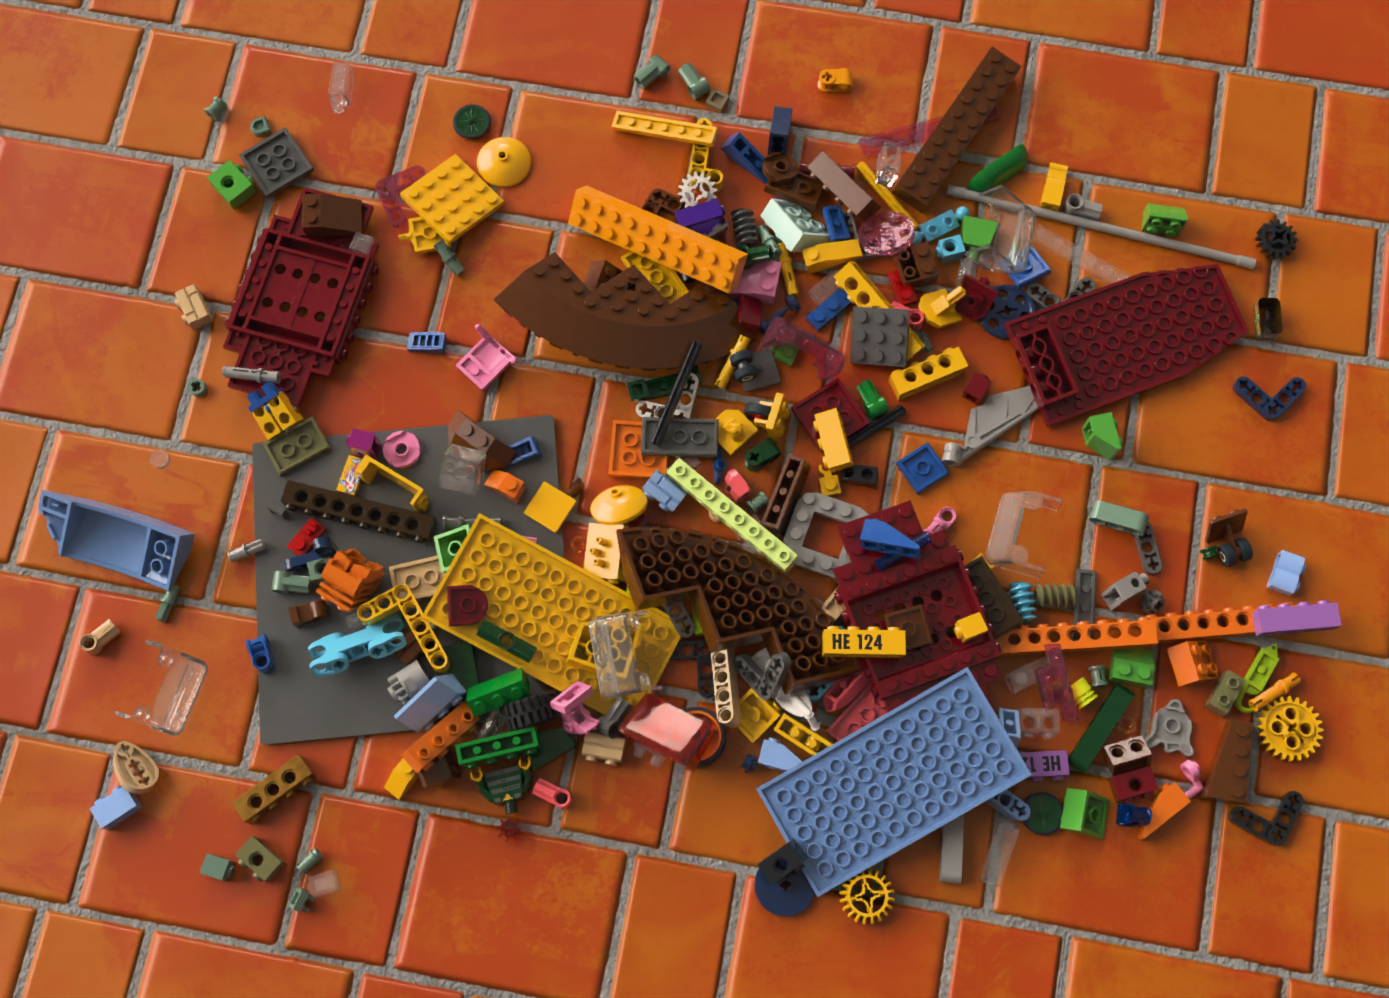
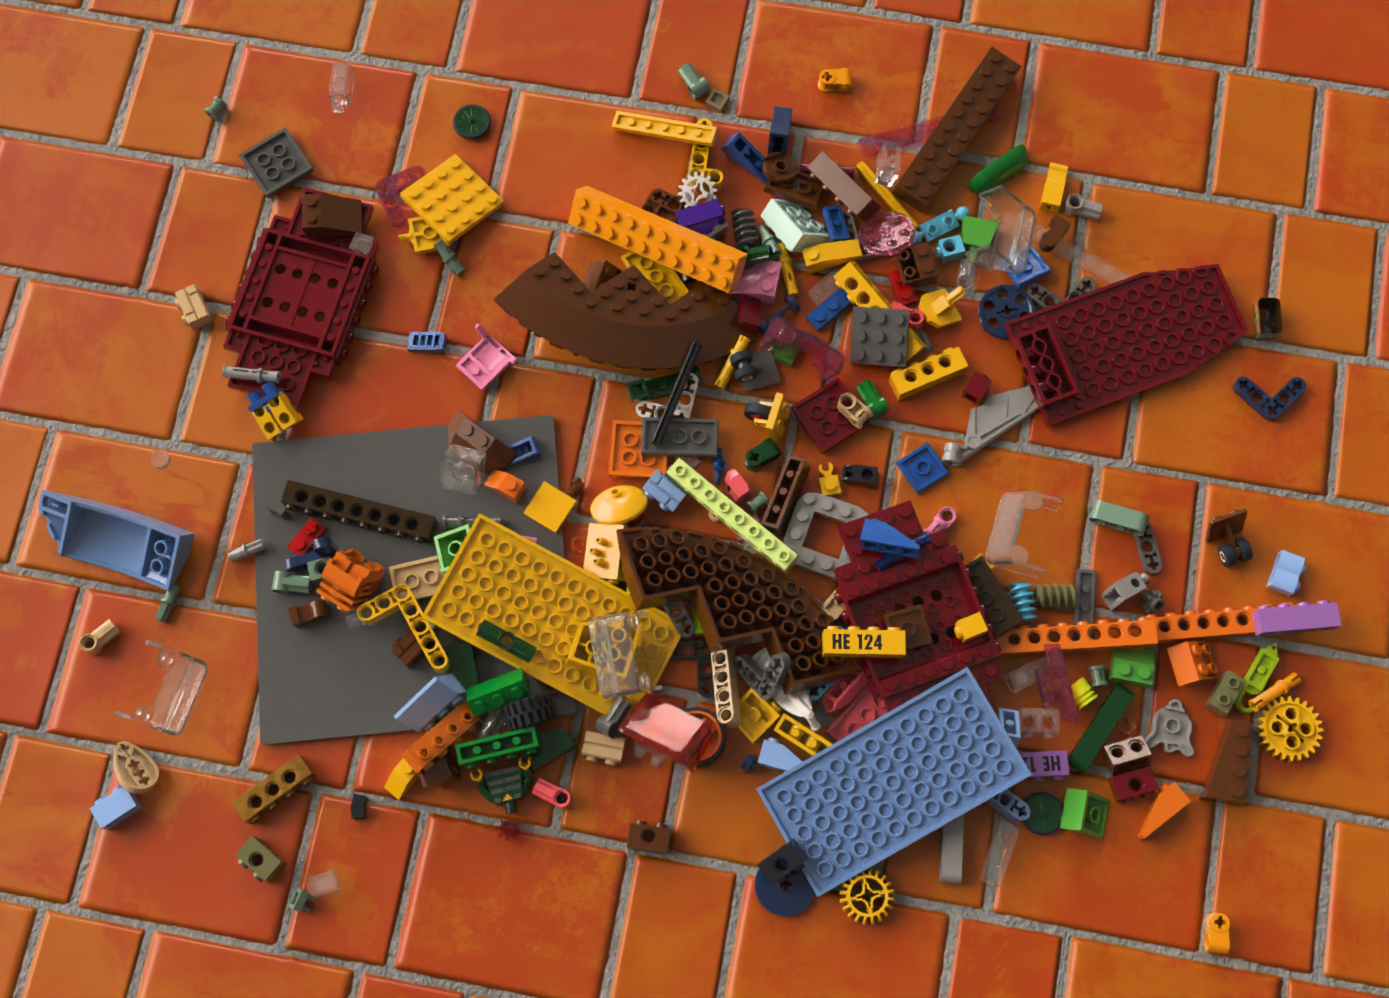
(193, 383): sand green bush -> none
(217, 867): sand green brick -> none
(228, 175): bright green brick -> none
(259, 650): blue piece -> none
(260, 127): sand green tile -> none
(296, 446): olive tile -> none
(310, 860): sand green pin -> none
(344, 649): medium azure piece -> none
(350, 480): tile -> none
(358, 806): none -> black piece
(363, 443): magenta brick -> none
(368, 469): yellow panel -> none
(406, 459): bright pink tile -> none
(407, 682): light grey gear -> none
(465, 605): dark red tile -> none
(504, 171): yellow dish -> none
(579, 720): bright pink tile -> none
(655, 68): sand green piece -> none
(658, 845): none -> reddish brown brick
(734, 430): yellow piece -> none
(833, 440): yellow brick -> none
(855, 410): none -> tan piece
(876, 426): black axle -> none
(977, 298): dark red piece -> none
(1052, 237): none -> reddish brown leg
(1102, 436): bright green slope -> none
(1131, 816): clear blue piece -> none
(1163, 220): bright green slope -> none
(1192, 772): bright pink plate -> none
(1209, 552): dark green bush -> none
(1217, 936): none -> light orange piece
(1238, 260): light grey piece -> none
(1267, 826): black beam -> none
(1279, 247): black gear -> none

